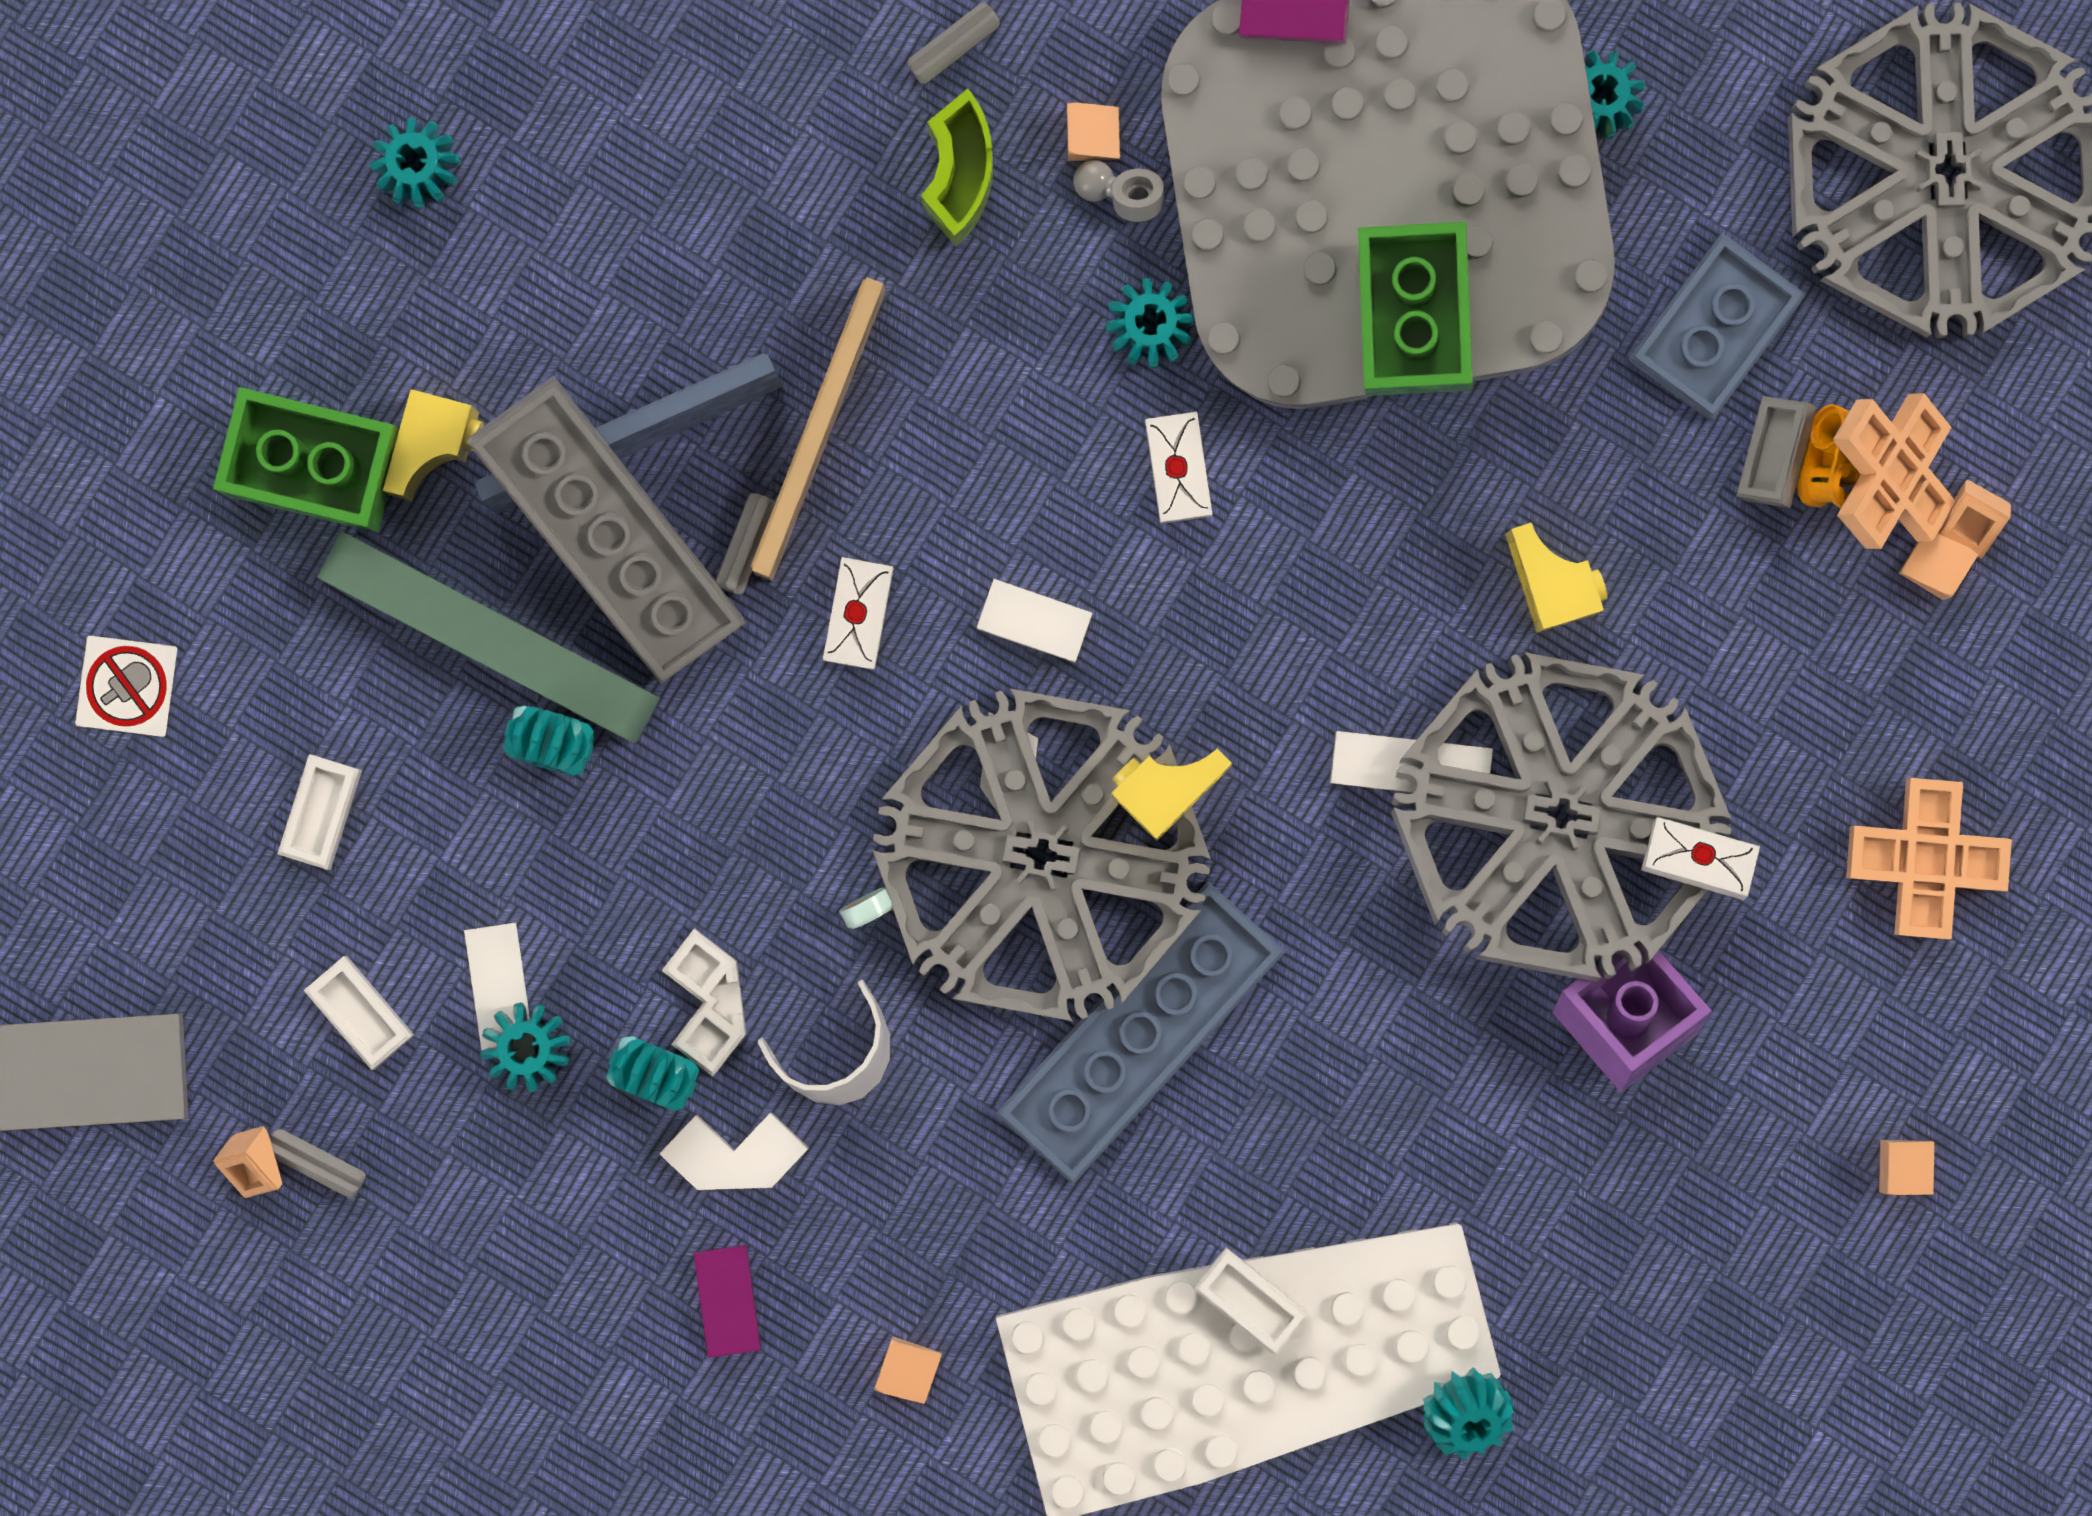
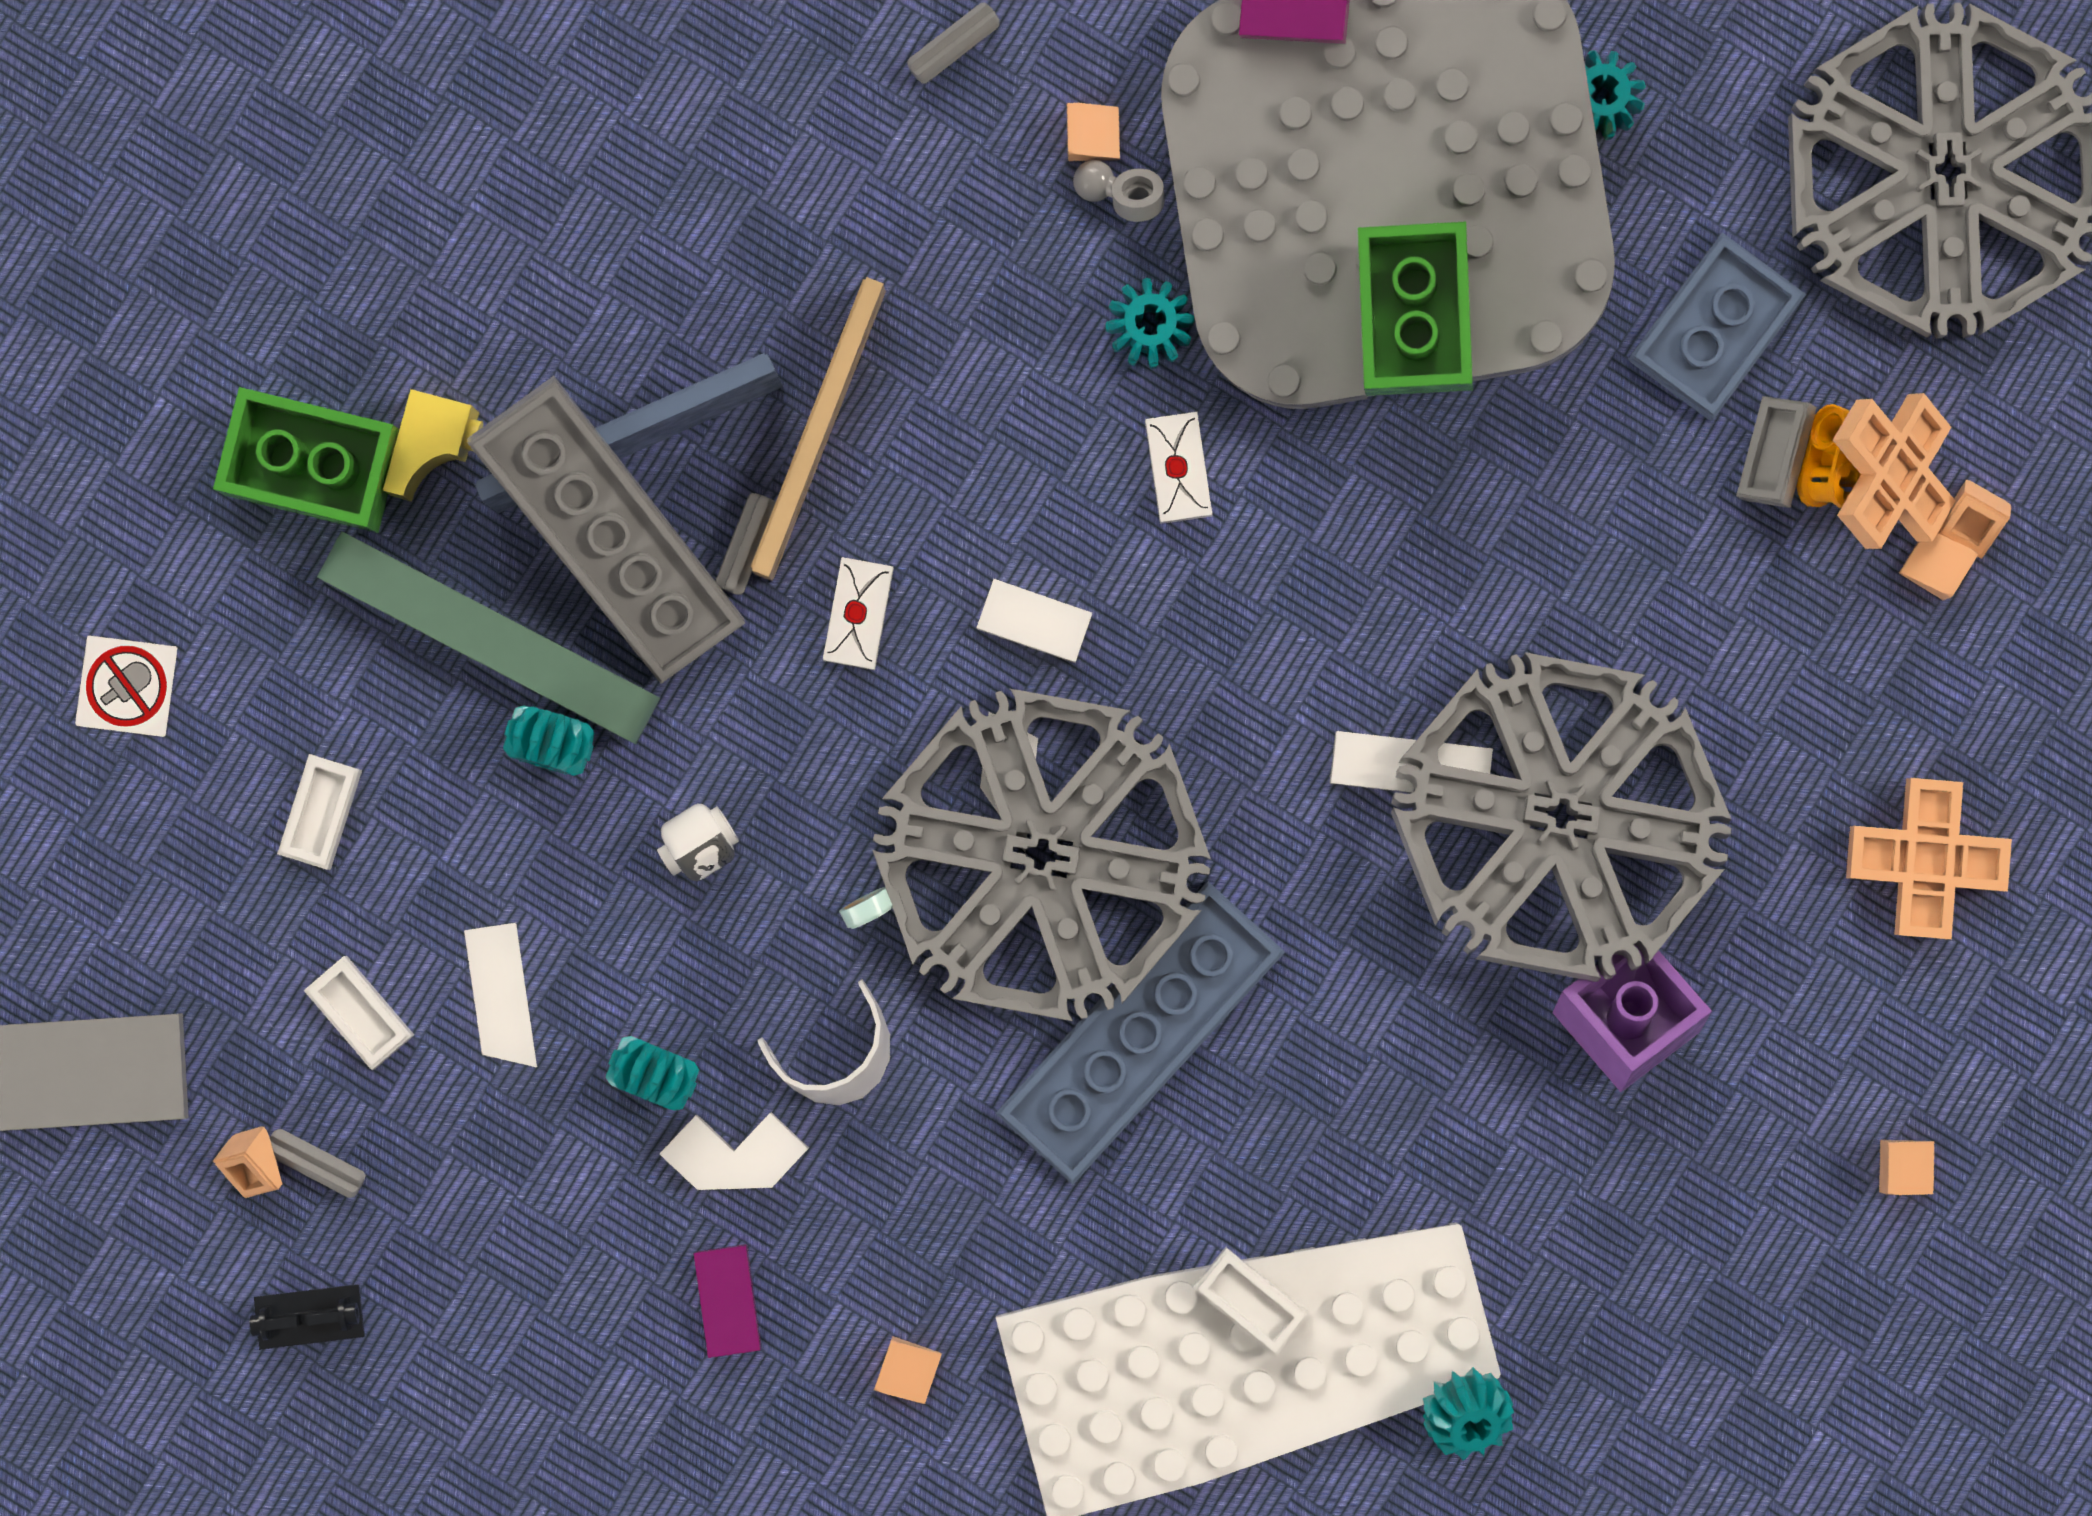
(307, 1317): none -> black hinge
(398, 172): teal gear -> none
(534, 1062): teal gear -> none
(697, 842): none -> white head
(720, 1020): white tile -> none
(964, 167): lime brick -> none
(1162, 793): light yellow arch -> none
(1552, 586): light yellow arch -> none
(1700, 858): white tile -> none

